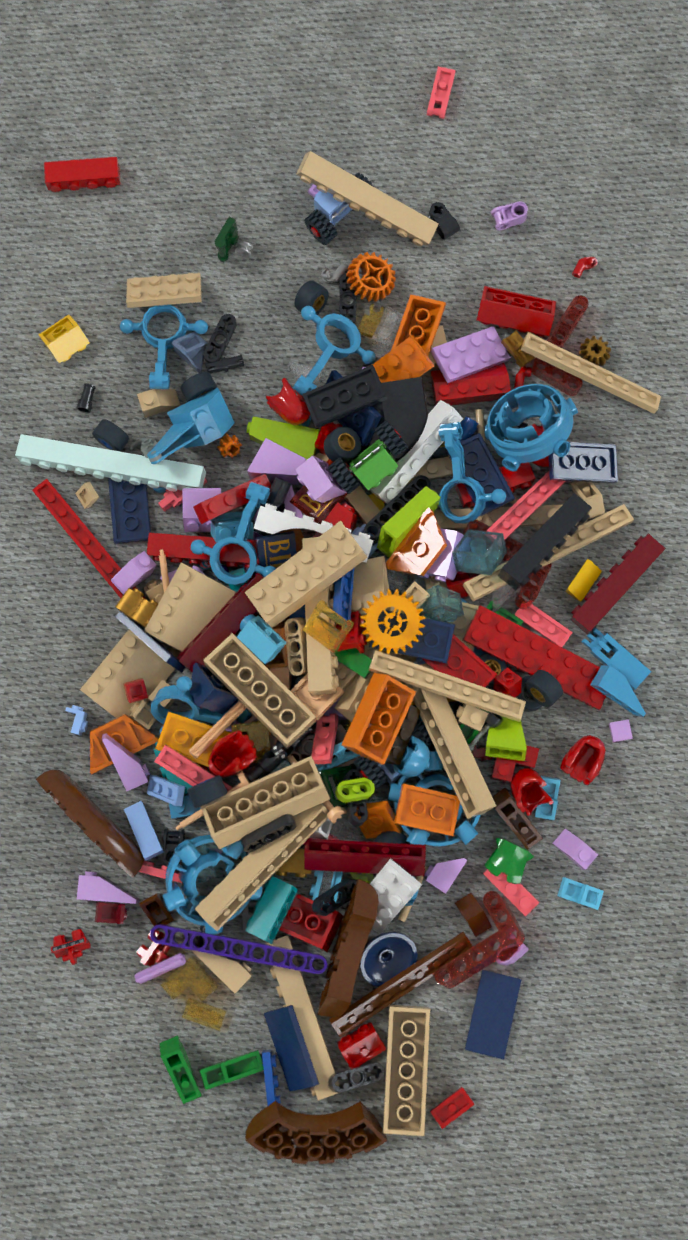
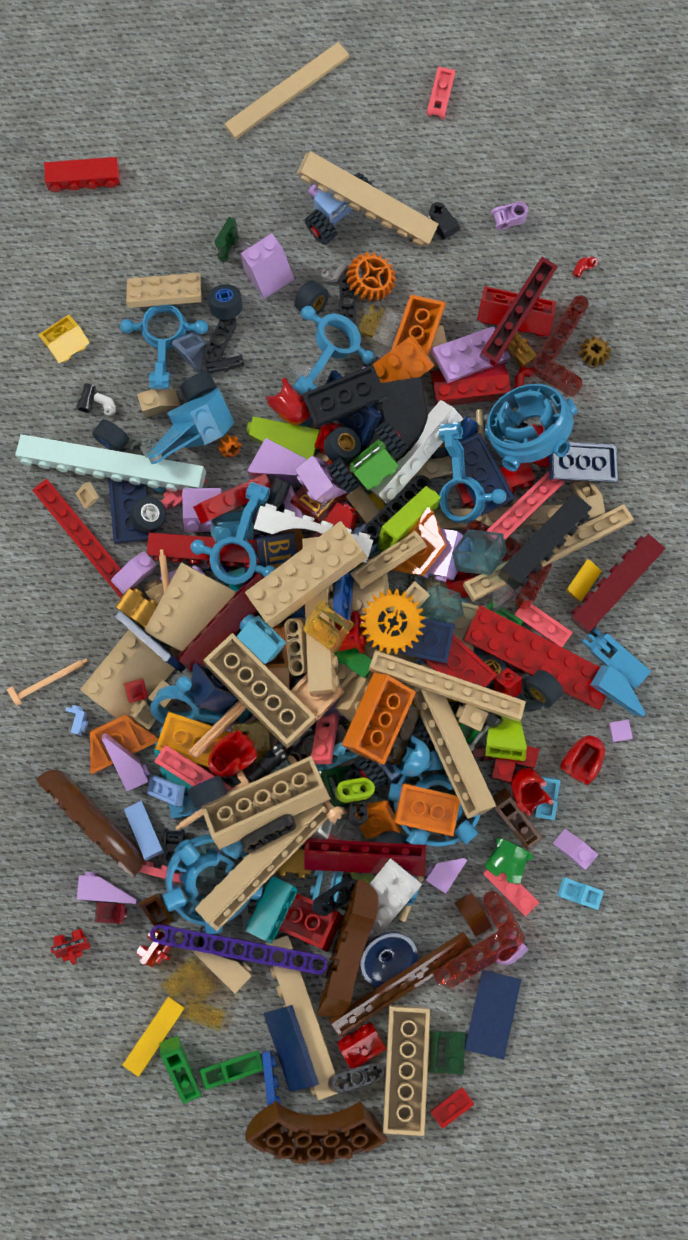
(17, 696): none -> light nougat piece
(108, 403): none -> white arm
(151, 509): none -> black wheel
(153, 1036): none -> yellow tile
(160, 968): lavender axle -> none
(225, 302): none -> black wheel
(267, 266): none -> lavender slope
(286, 90): none -> tan tile
(388, 559): none -> tan plate
(453, 1052): none -> dark green plate
(518, 311): none -> dark red brick
(591, 373): tan plate -> none

